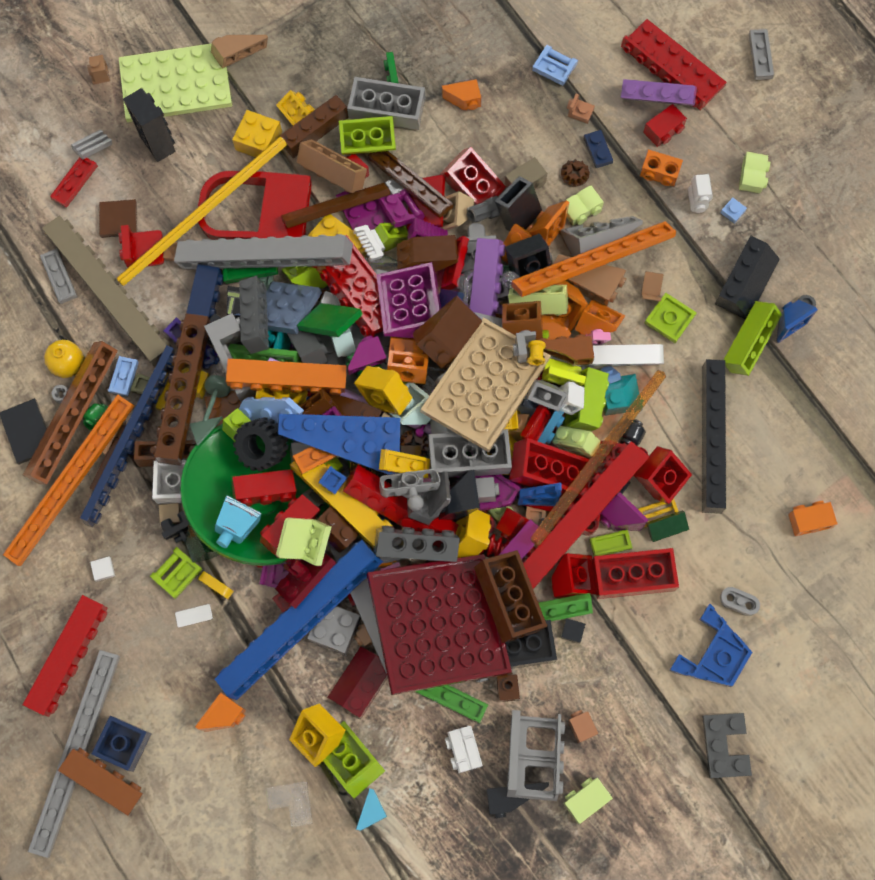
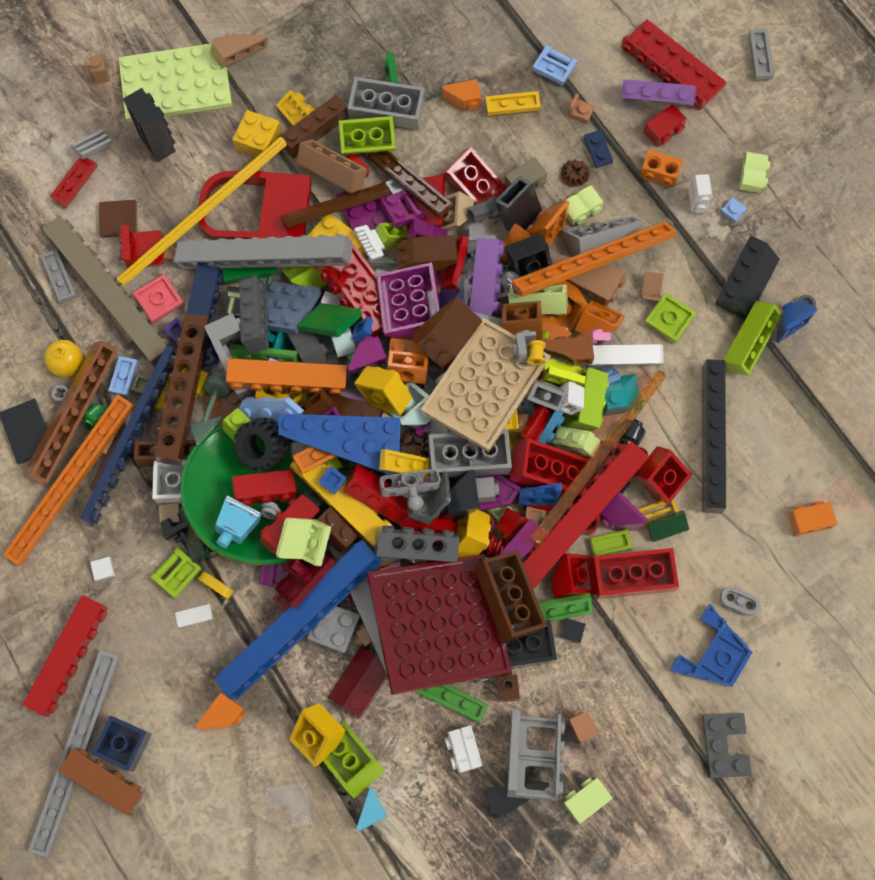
(158, 298): none -> coral plate
(269, 510): none -> light grey plate
(362, 329): none -> blue plate
(512, 103): none -> yellow plate

